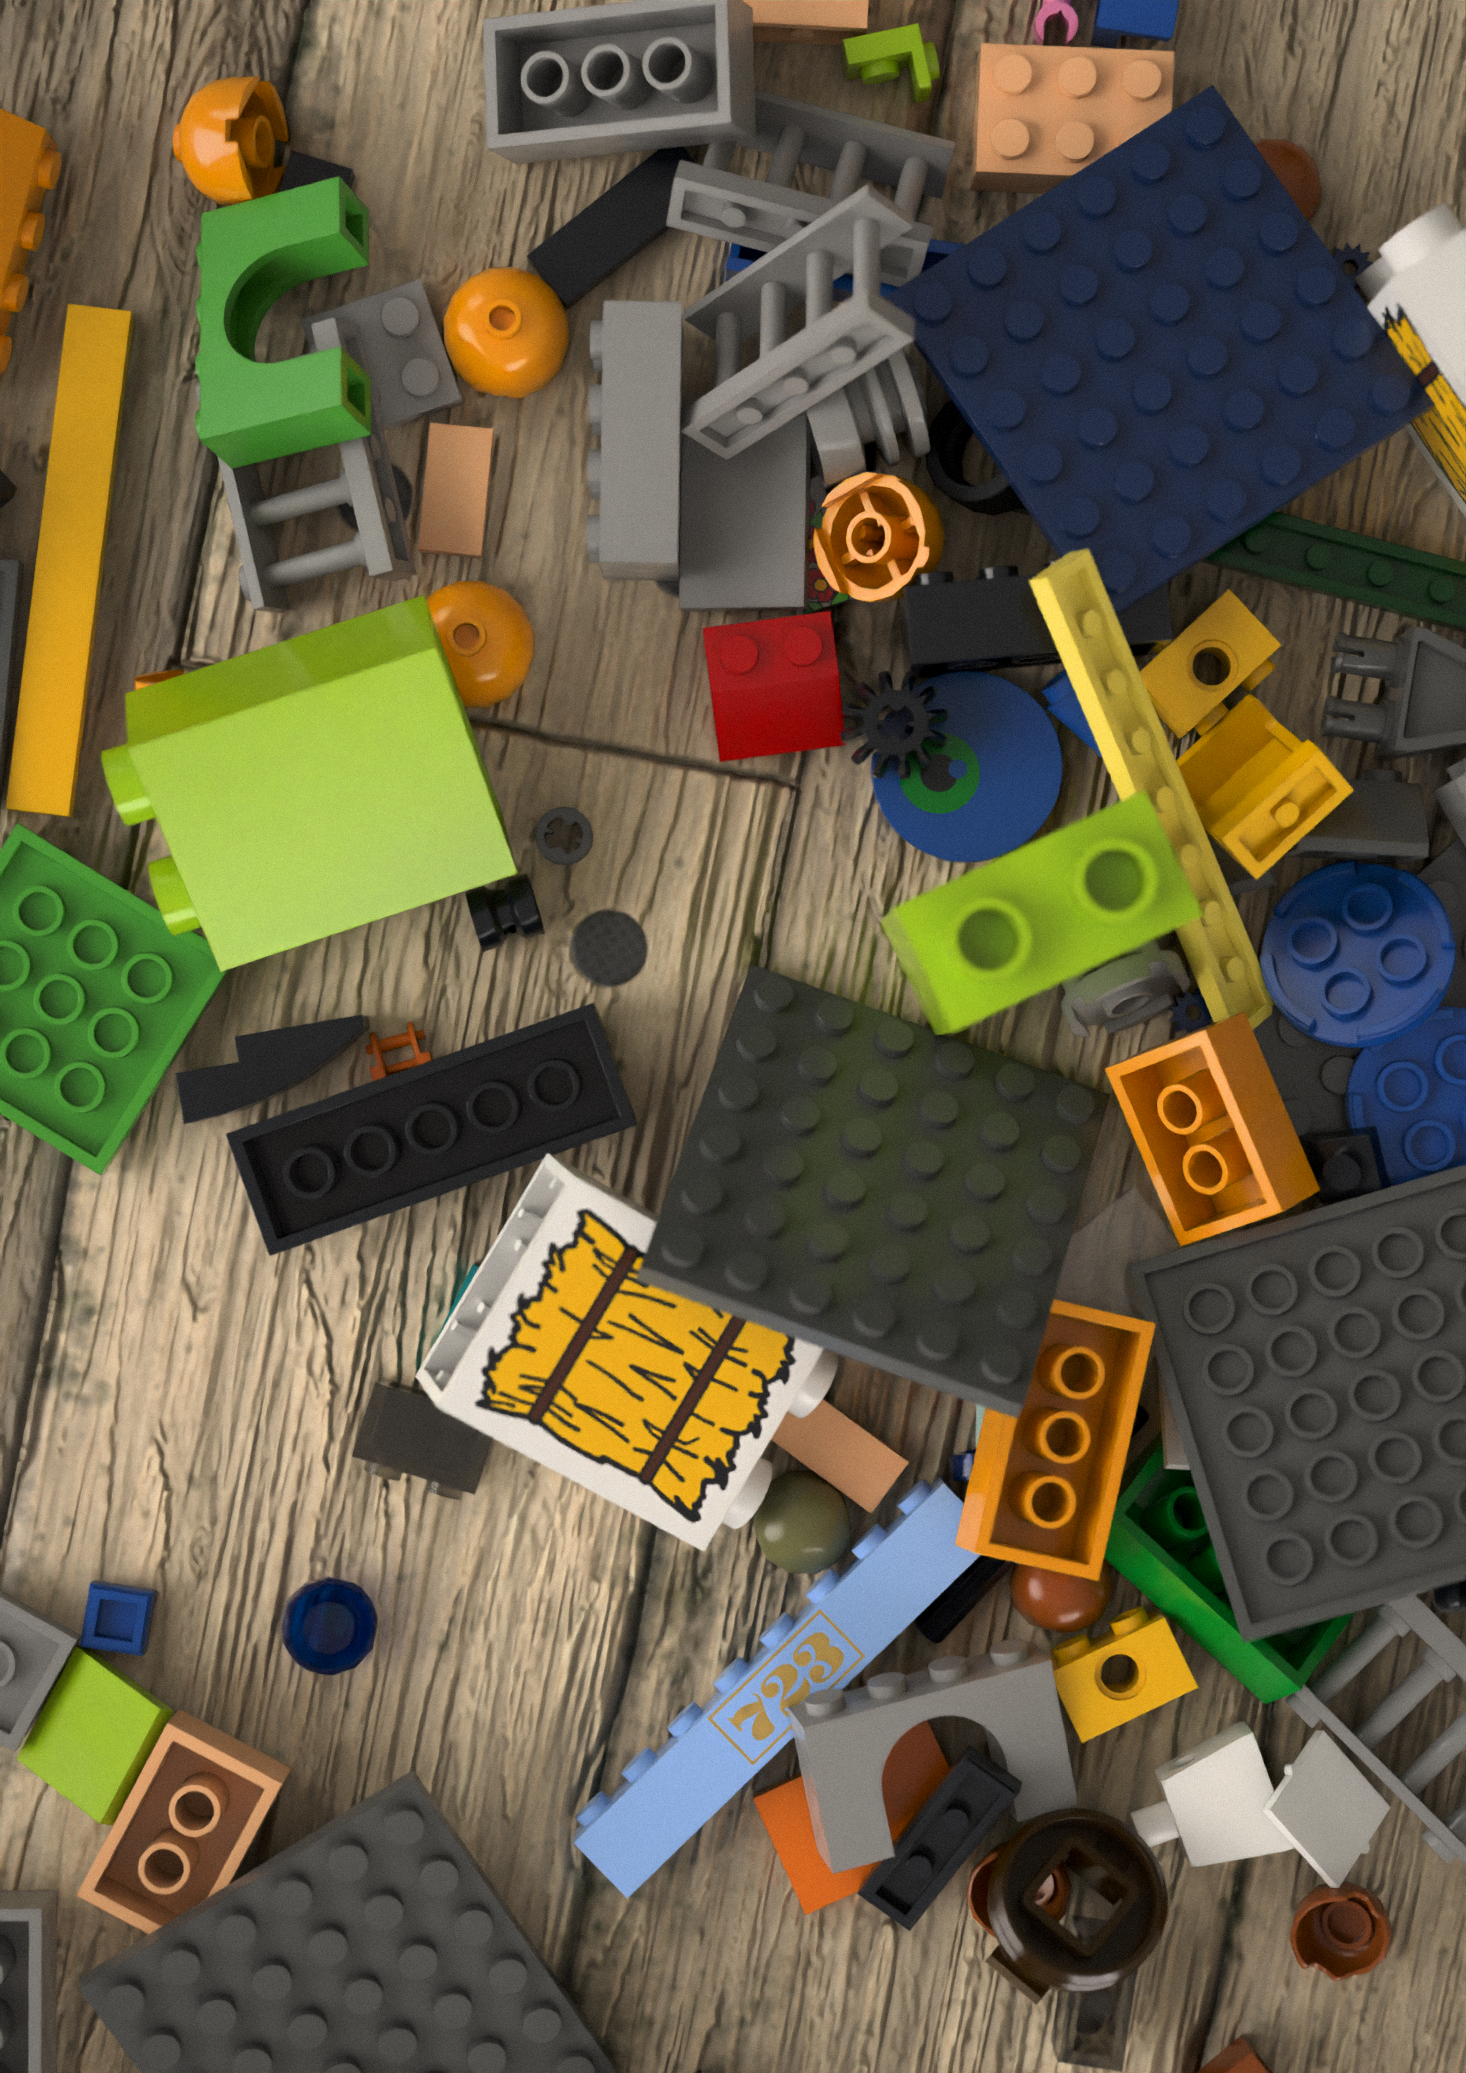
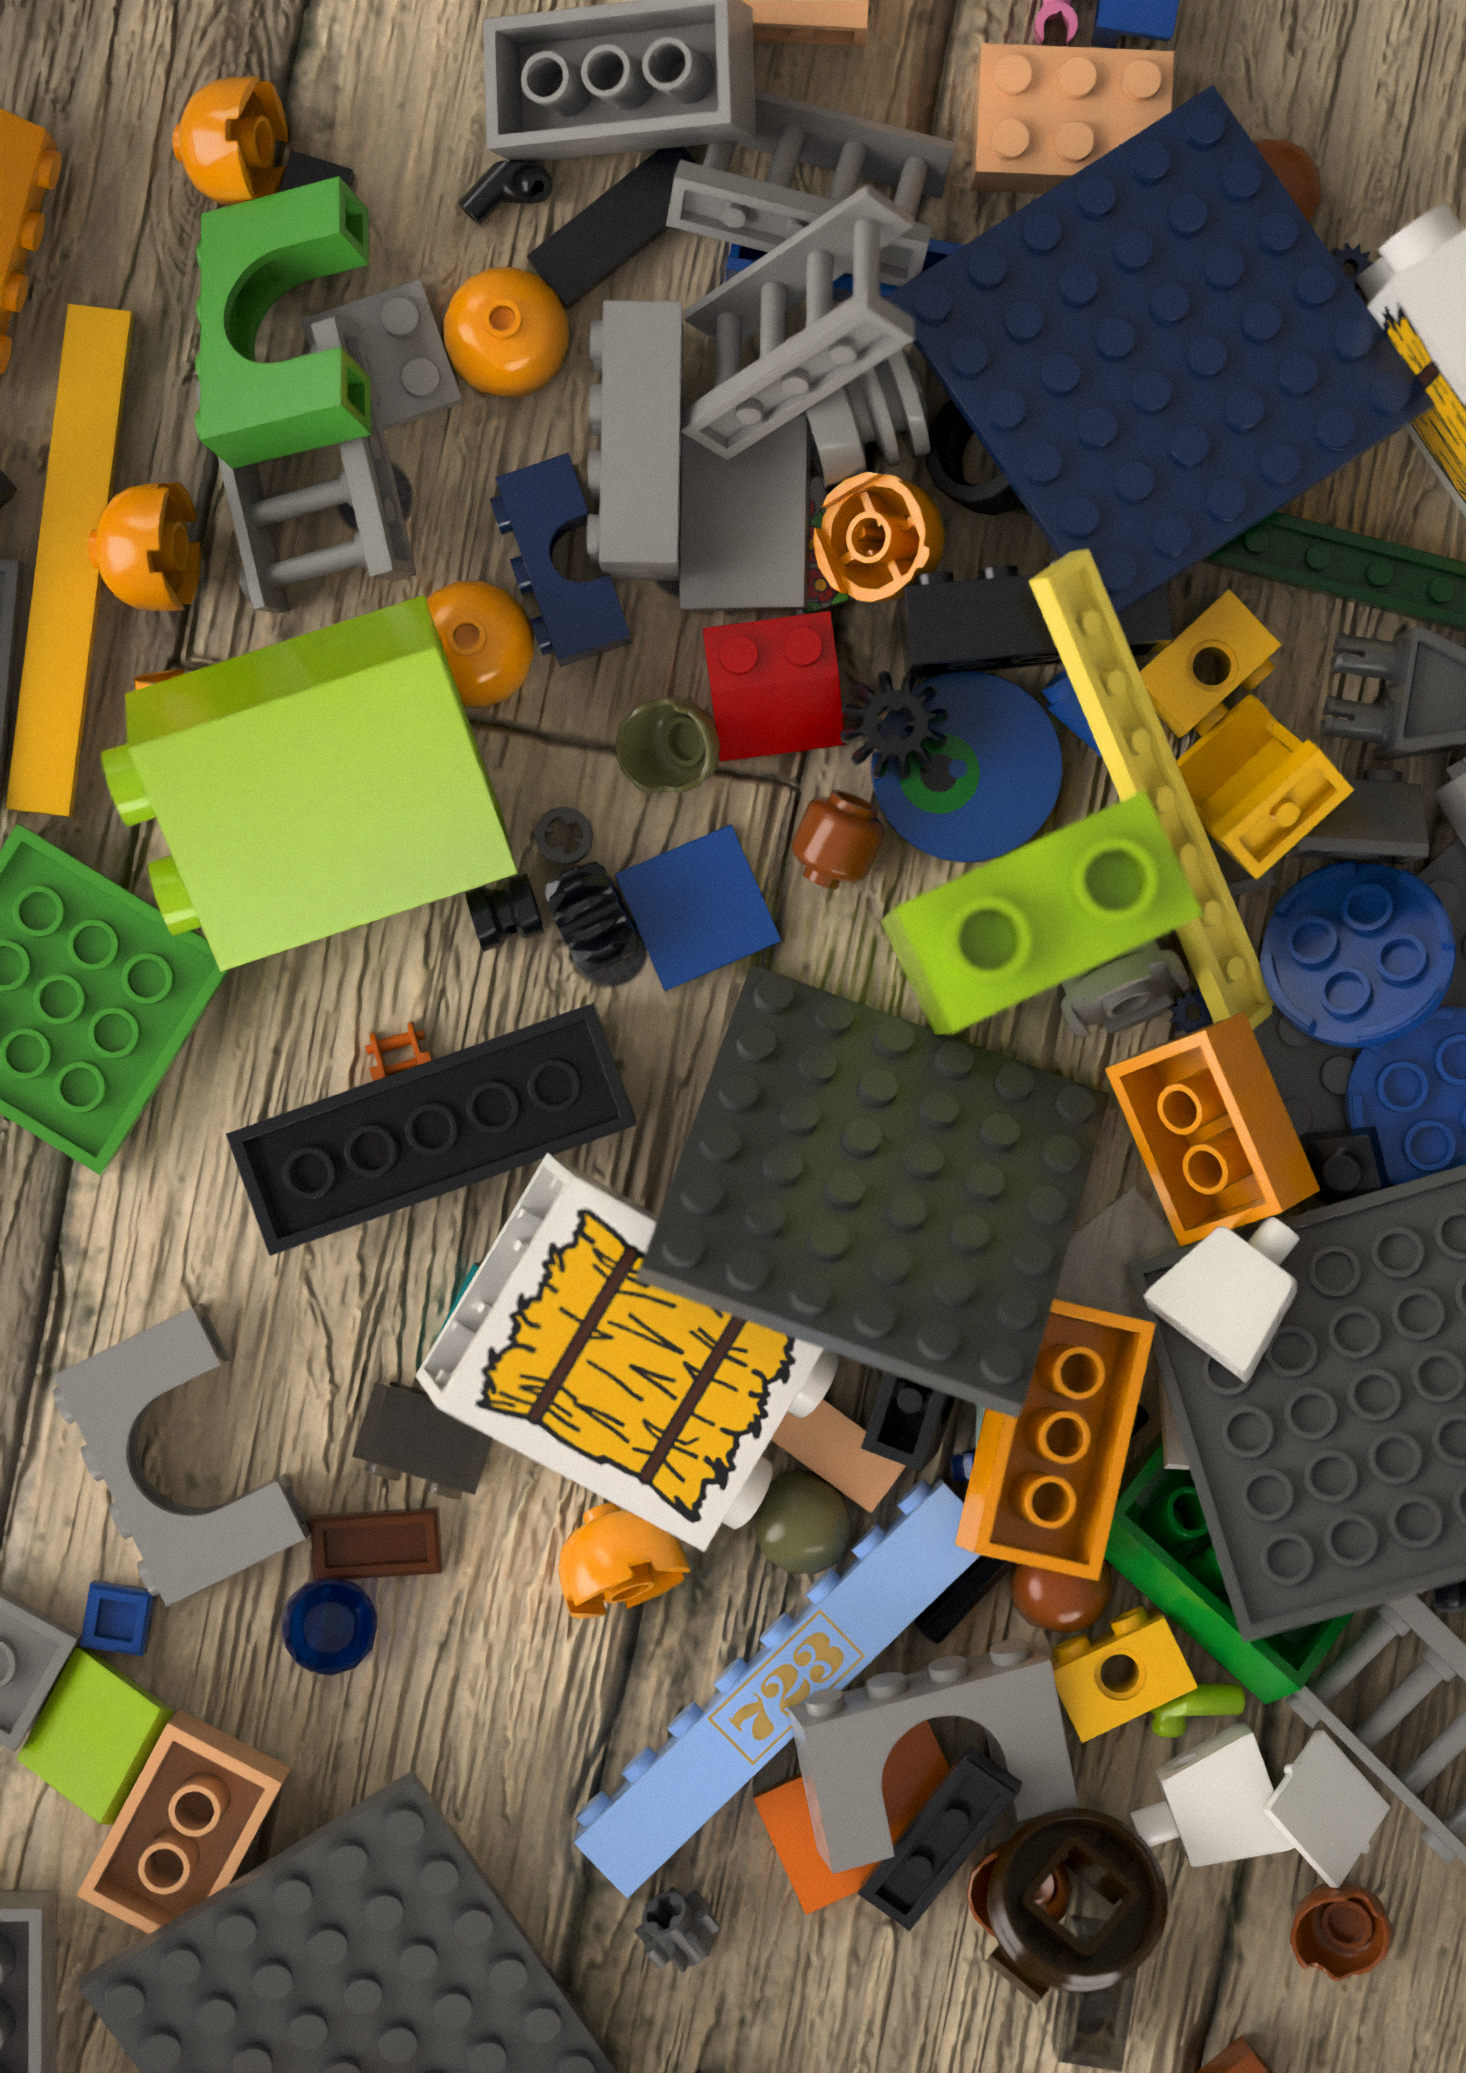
(146, 547): none -> light orange cylinder
(179, 1544): none -> light grey arch
(266, 1067): black slope -> none
(376, 1543): none -> reddish brown tile
(456, 490): light nougat tile -> none
(506, 183): none -> black arm
(540, 508): none -> dark blue arch
(591, 917): none -> black gear
(617, 1561): none -> light orange cylinder
(667, 745): none -> olive hair
(677, 1929): none -> dark grey gear
(698, 907): none -> blue tile
(838, 839): none -> dark orange head
(881, 55): lime bracket -> none
(907, 1421): none -> black brick
(1206, 1700): none -> lime arm
(1230, 1294): none -> white torso

